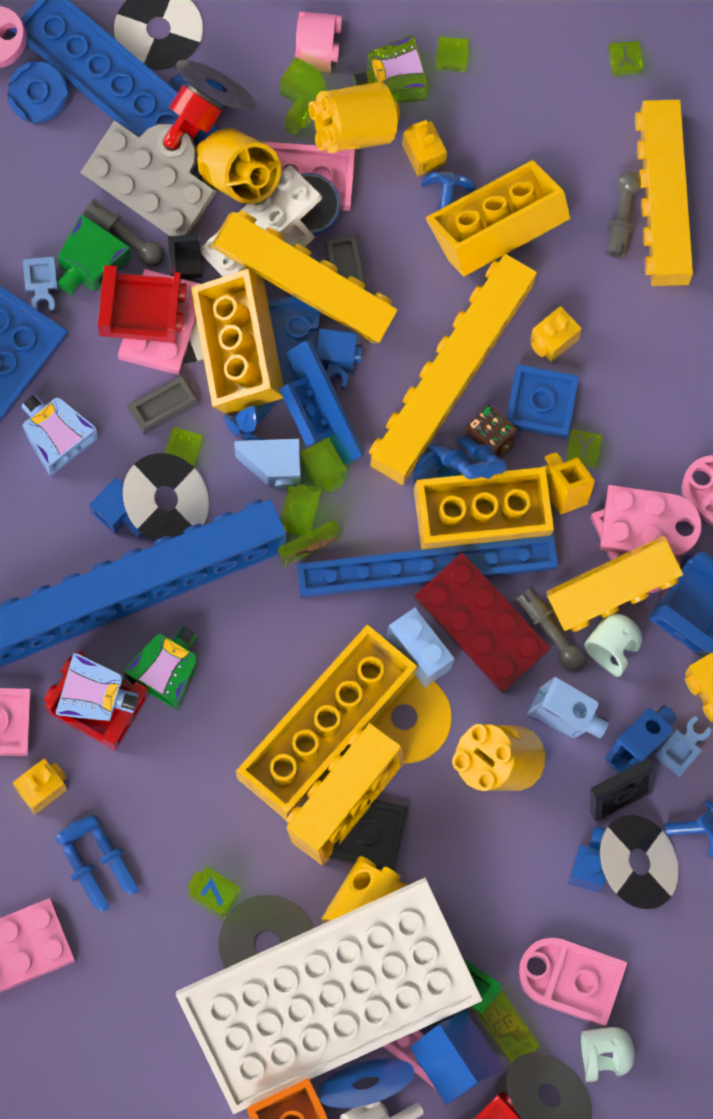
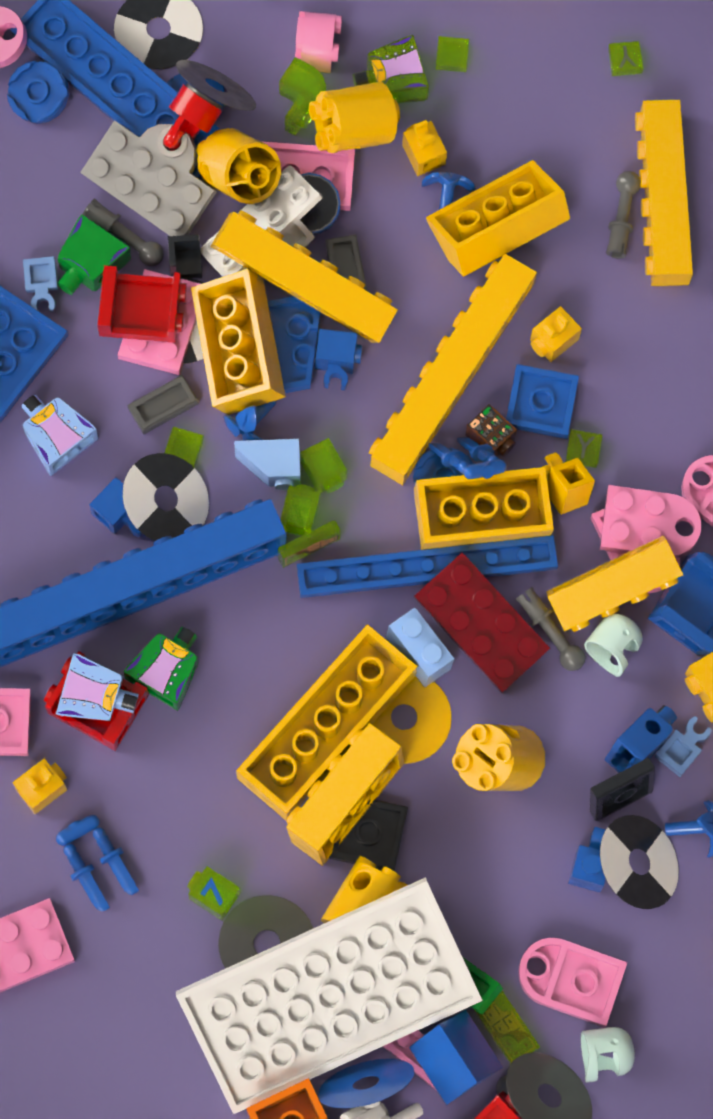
(317, 406): blue bracket -> none
(556, 705): light blue torso -> none

